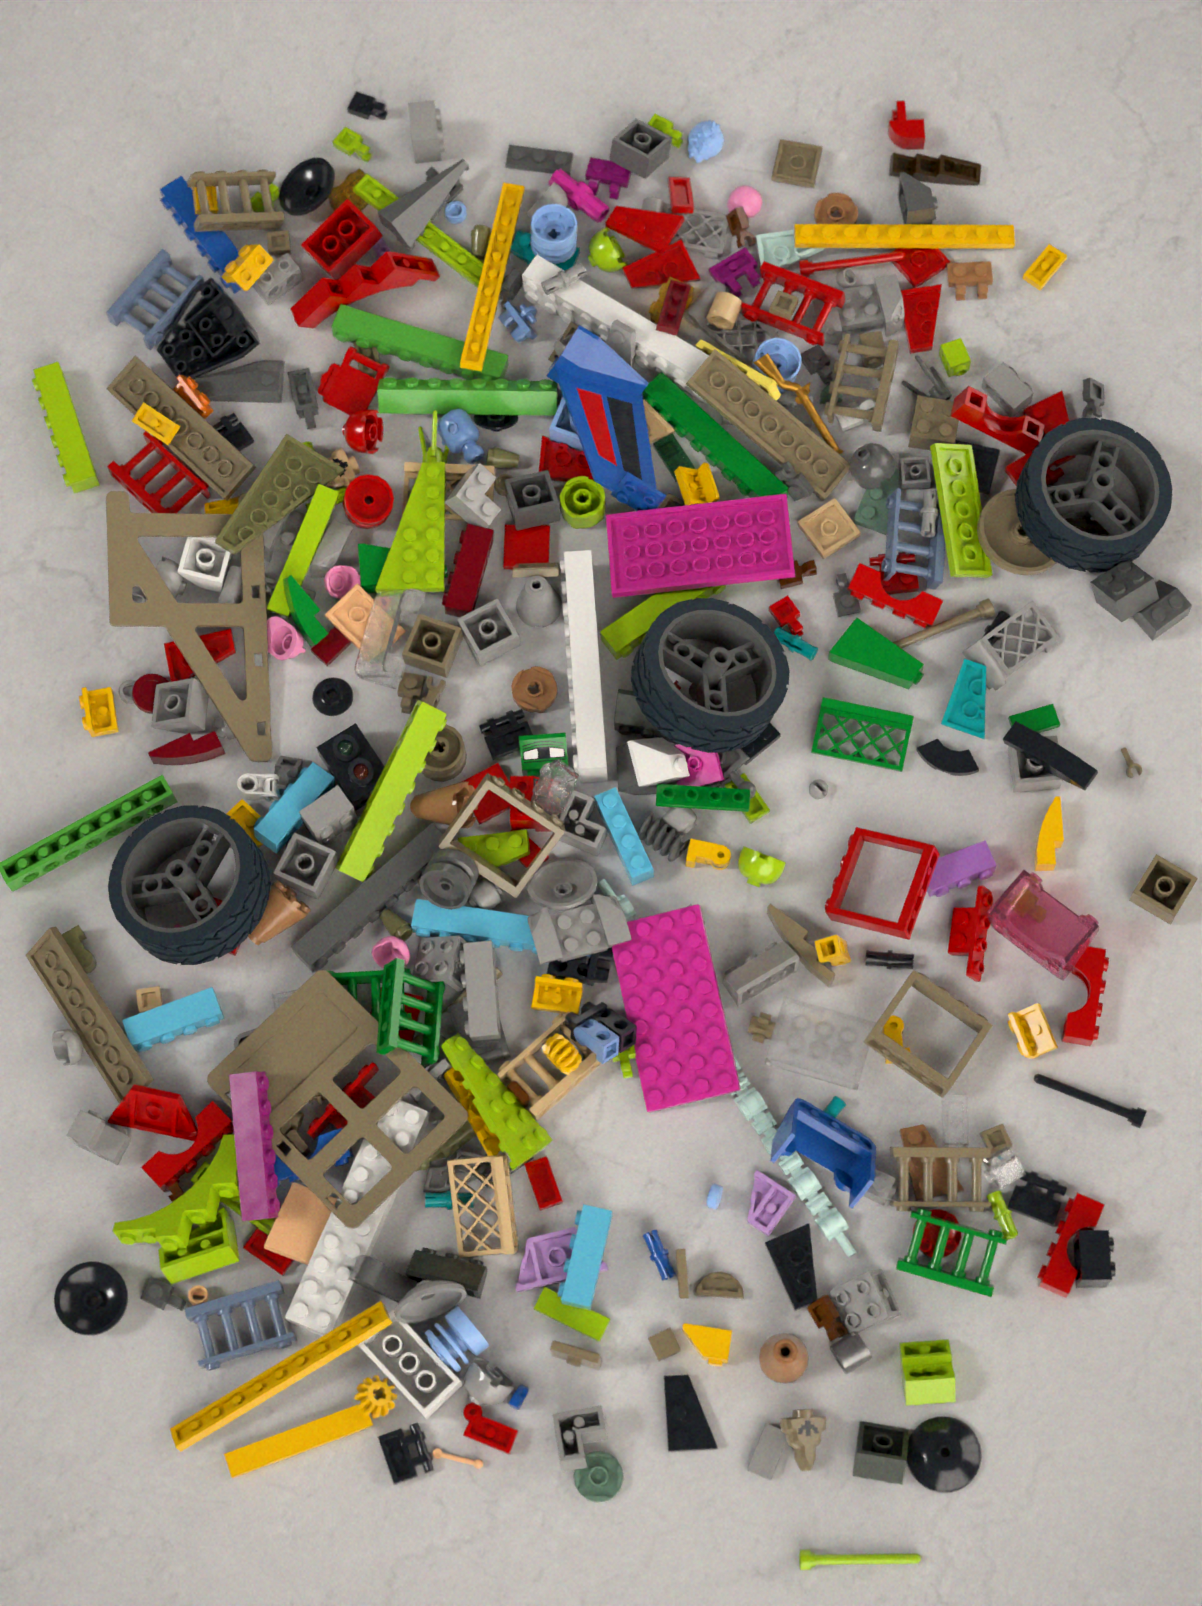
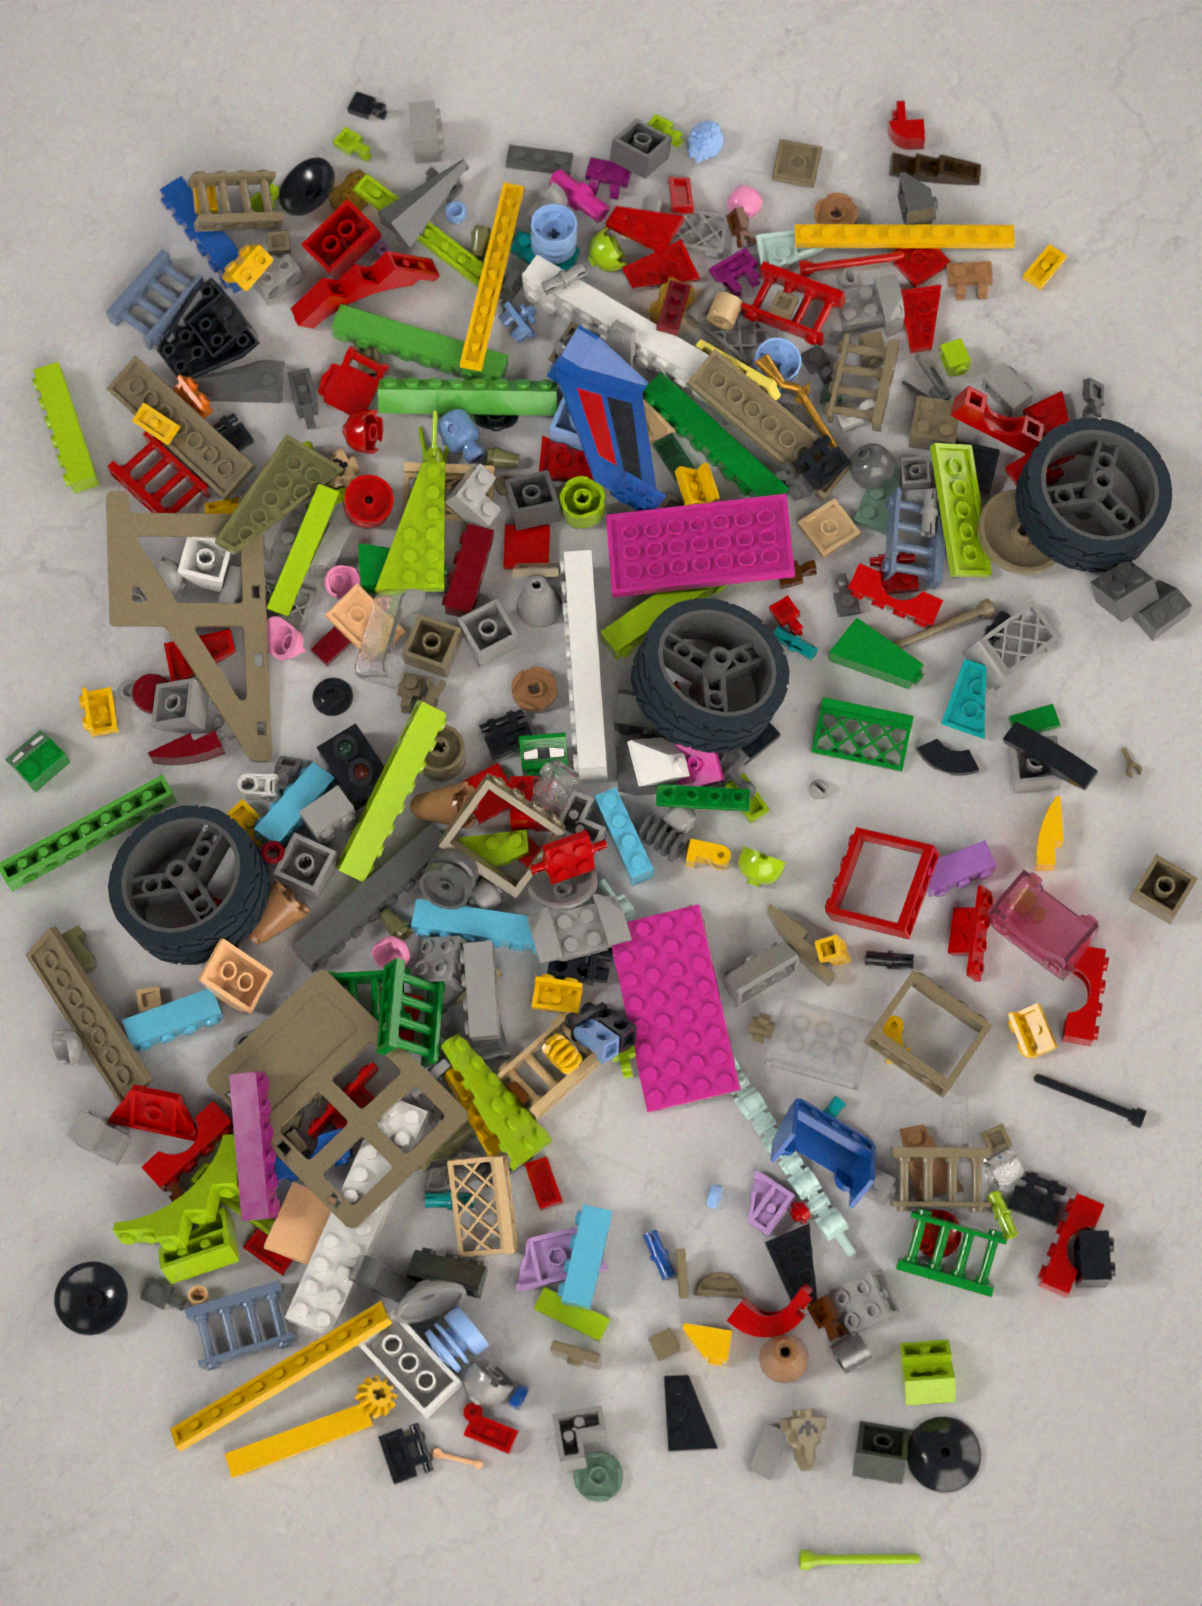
(38, 760): none -> green slope
(235, 977): none -> light nougat slope
(275, 847): none -> dark red cone
(303, 611): green slope -> none
(568, 857): none -> red plate
(768, 1324): none -> red arch
(799, 1212): none -> red plate
(827, 467): none -> black plate
(1087, 525): dark brown axle -> none

